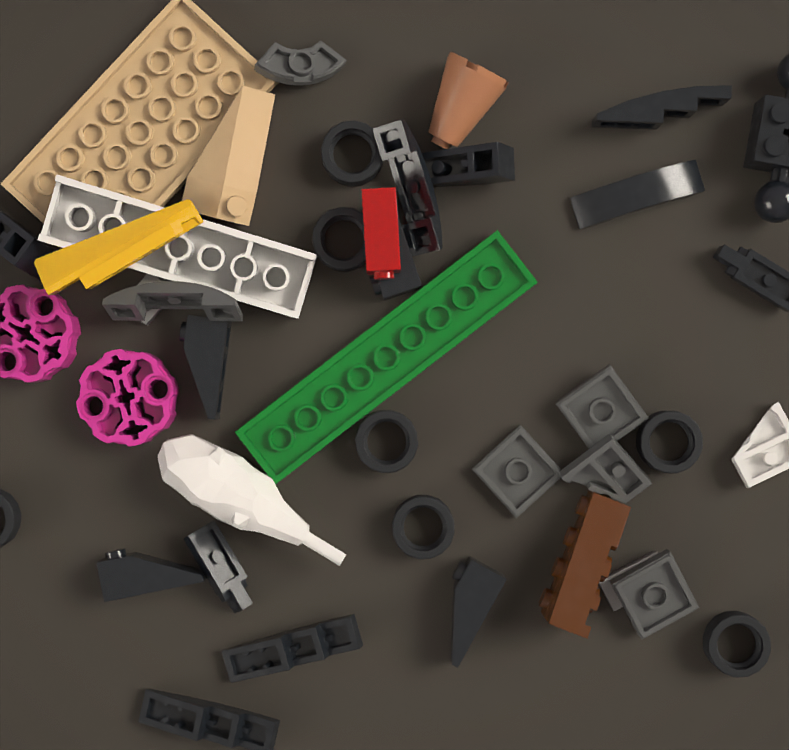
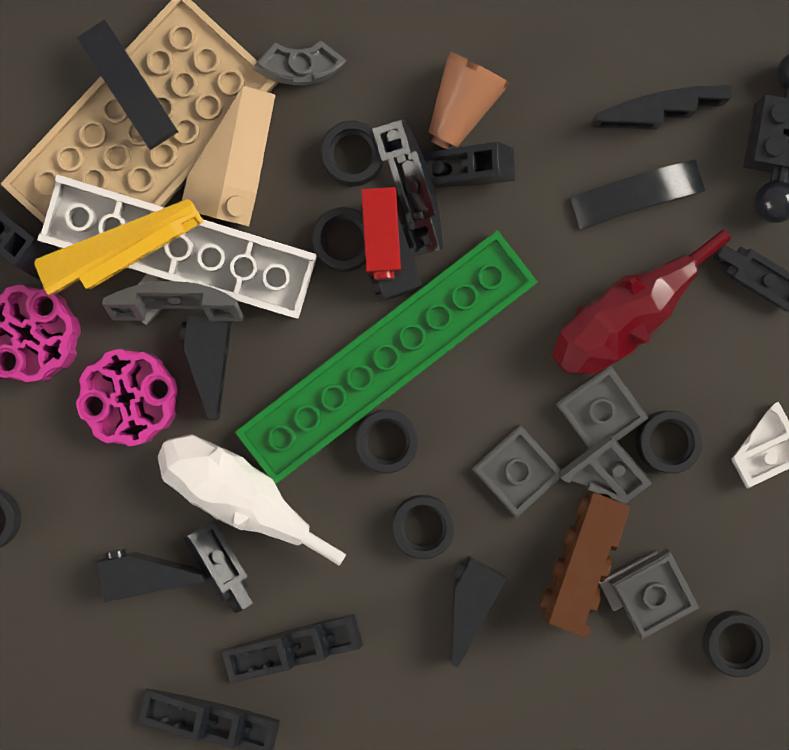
(127, 84): none -> black slope
(627, 313): none -> dark red piece

